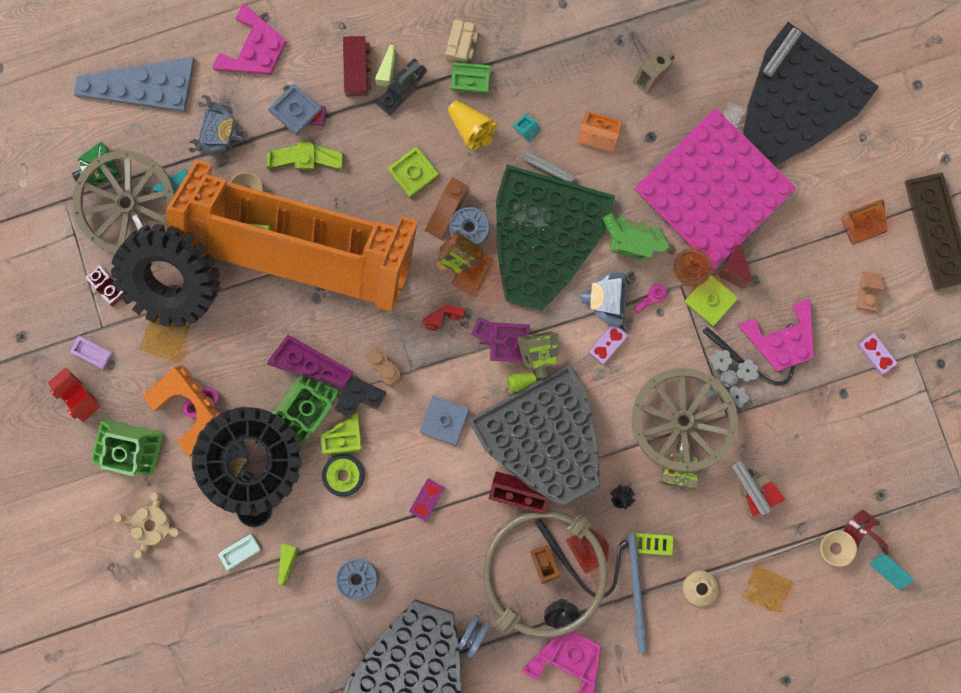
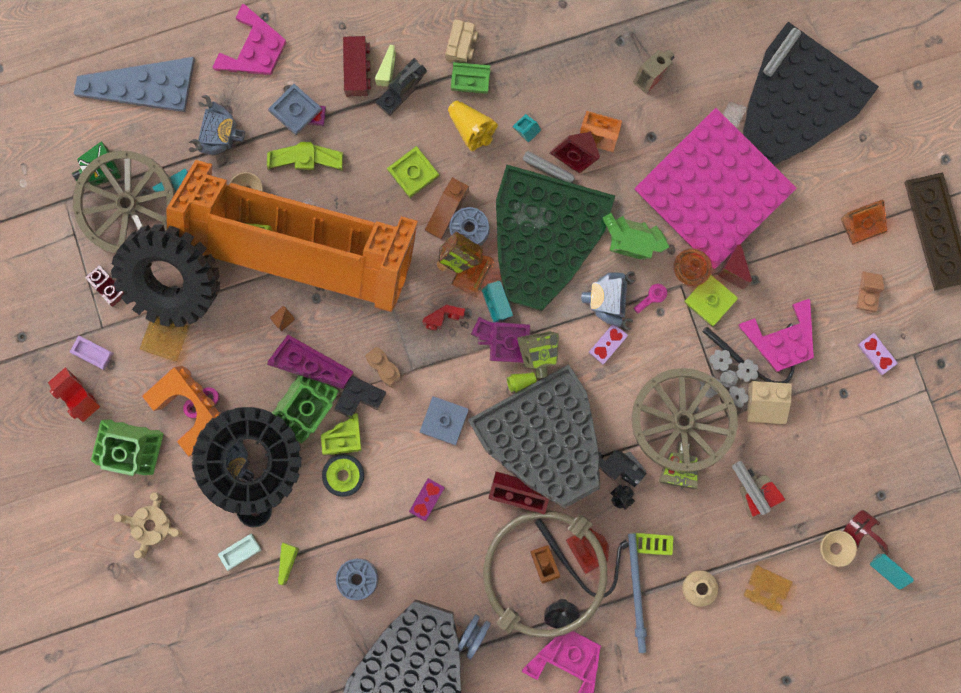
(282, 318): none -> dark orange slope
(497, 302): none -> teal slope
(577, 151): none -> dark red slope
(624, 465): none -> black plate
(768, 402): none -> tan slope

